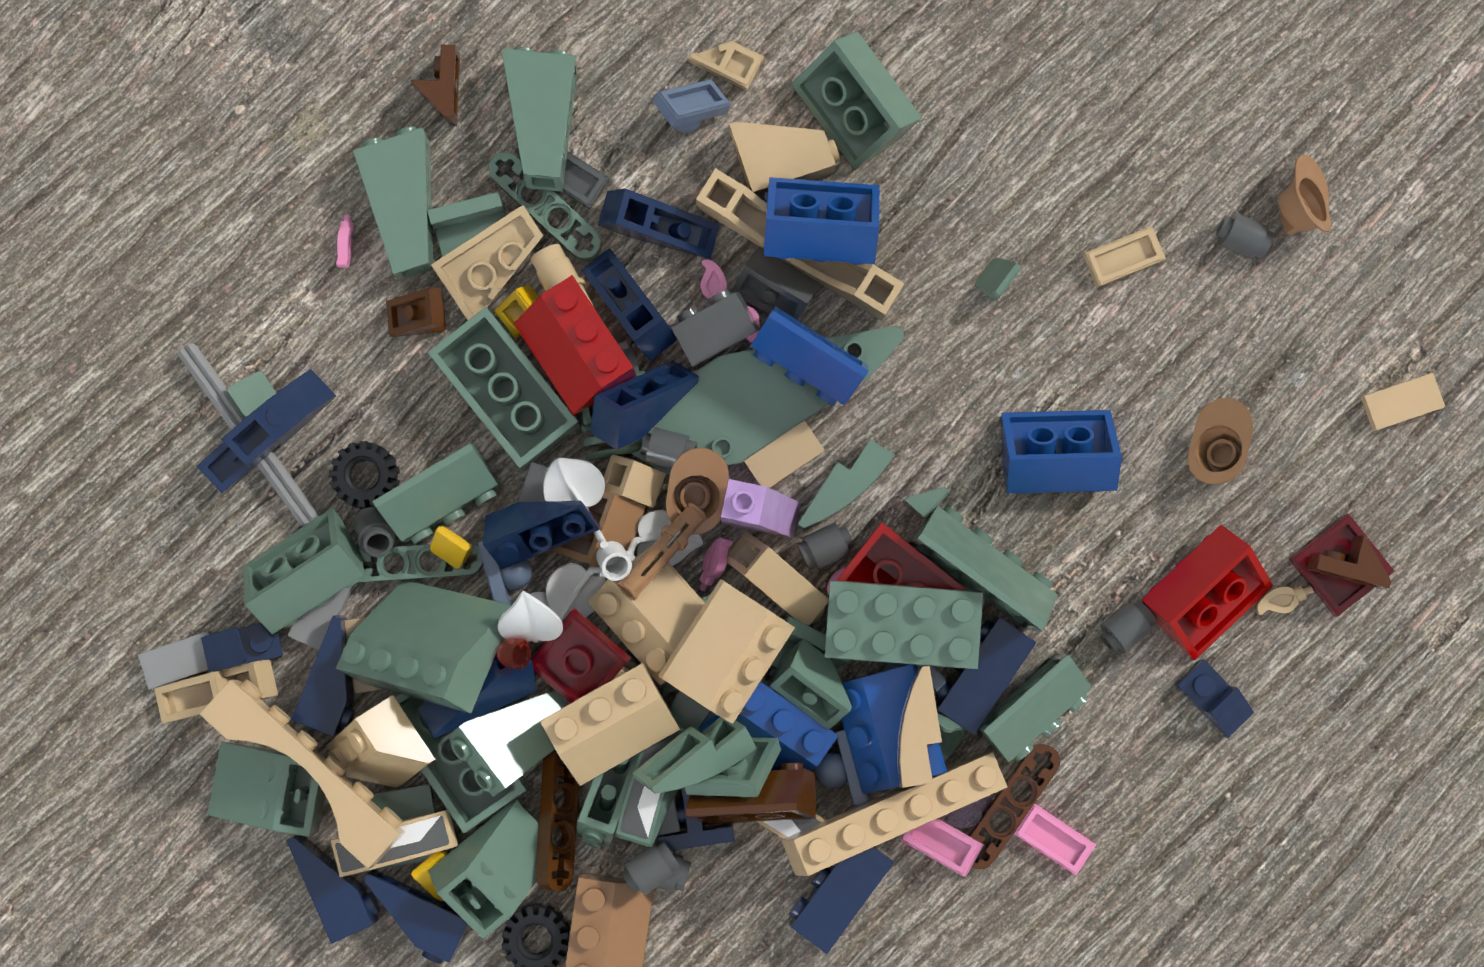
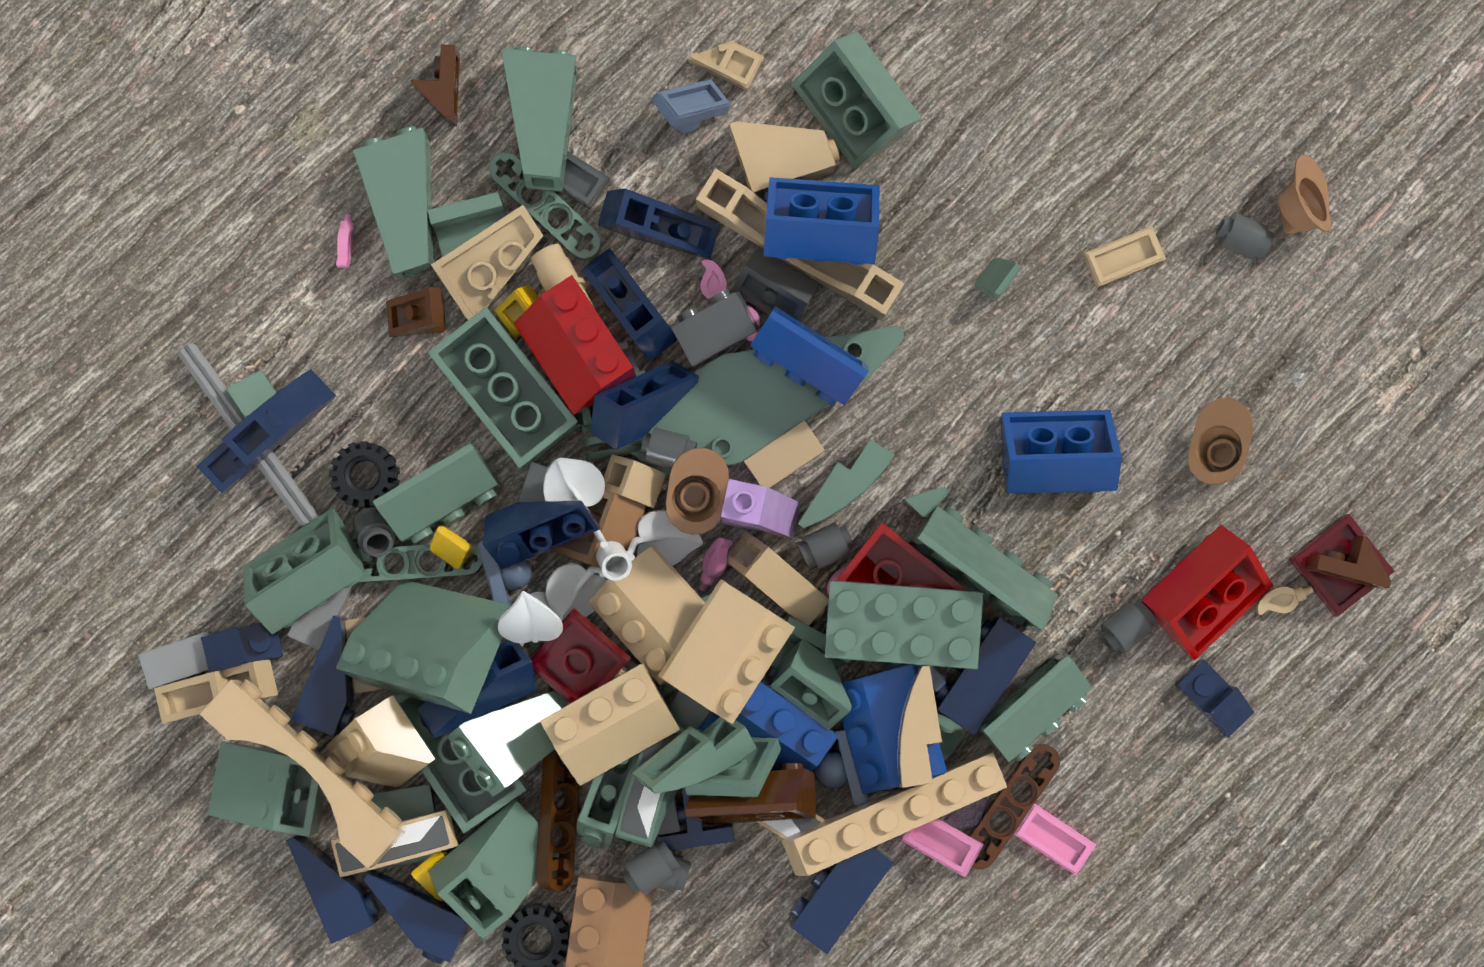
(514, 653): clear red hinge -> none
(689, 520): medium nougat pin -> none
(1403, 402): tan tile -> none

